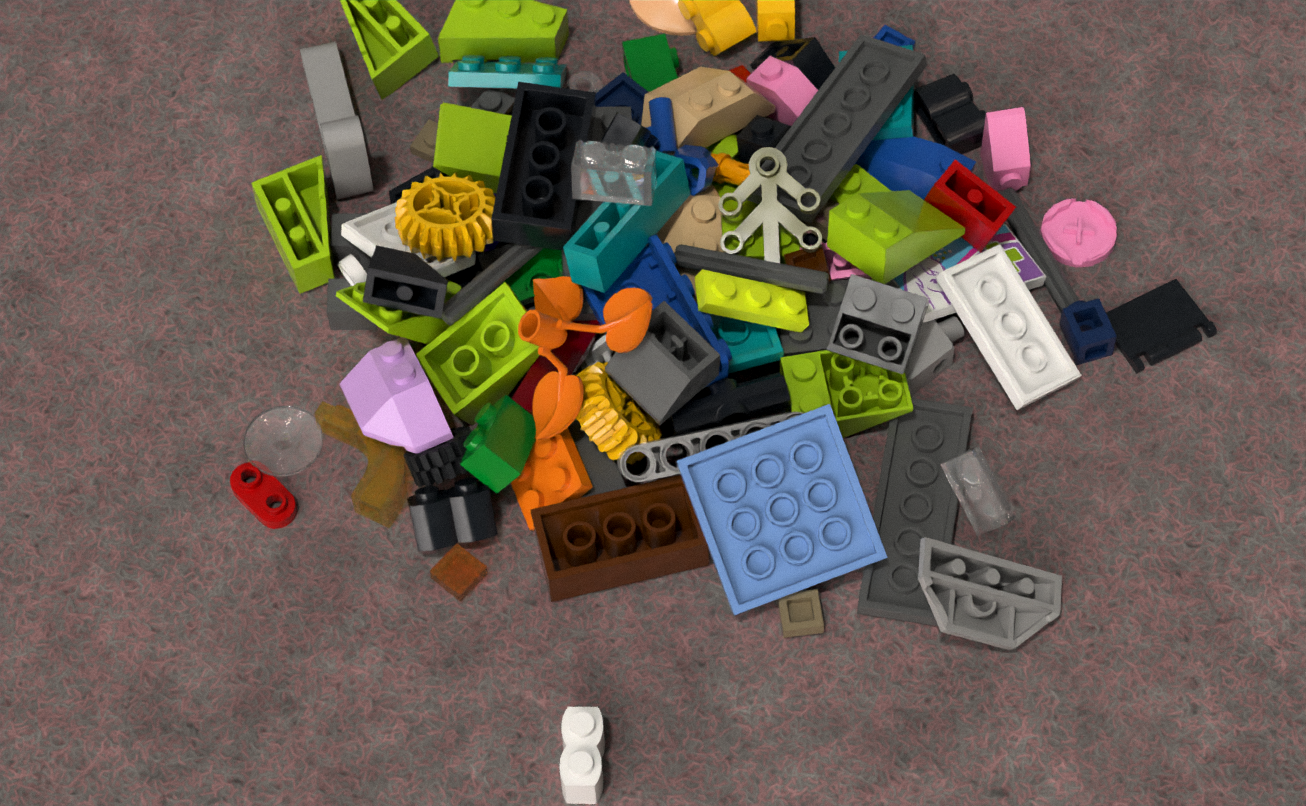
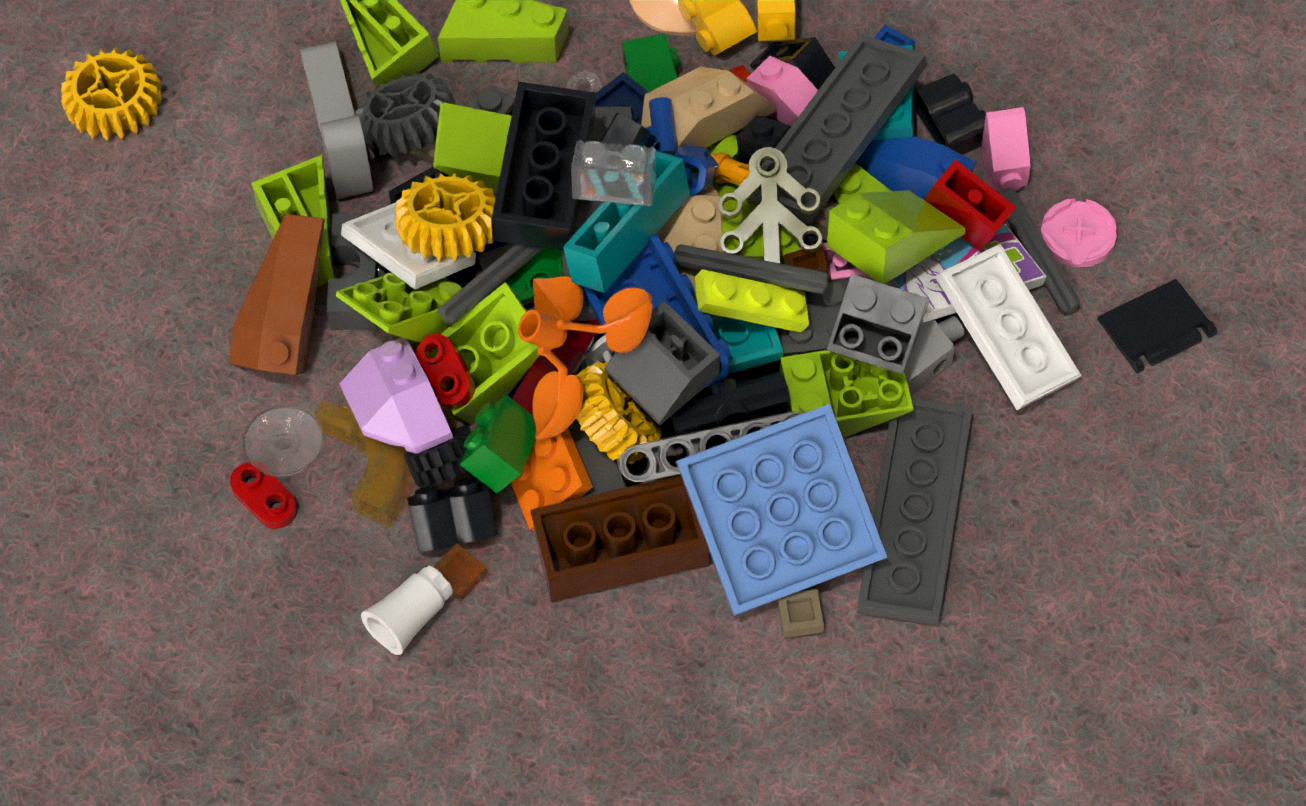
(111, 93): none -> yellow gear
(279, 308): none -> dark orange wedge
(352, 270): white tile -> none
(403, 113): none -> dark grey gear
(404, 283): black slope -> none
(407, 609): none -> white plant
(445, 367): none -> red plate
(506, 73): teal plate -> none
(582, 755): white brick -> none
(978, 491): clear tile -> none
(986, 595): light grey wedge -> none
(1098, 335): dark blue brick -> none

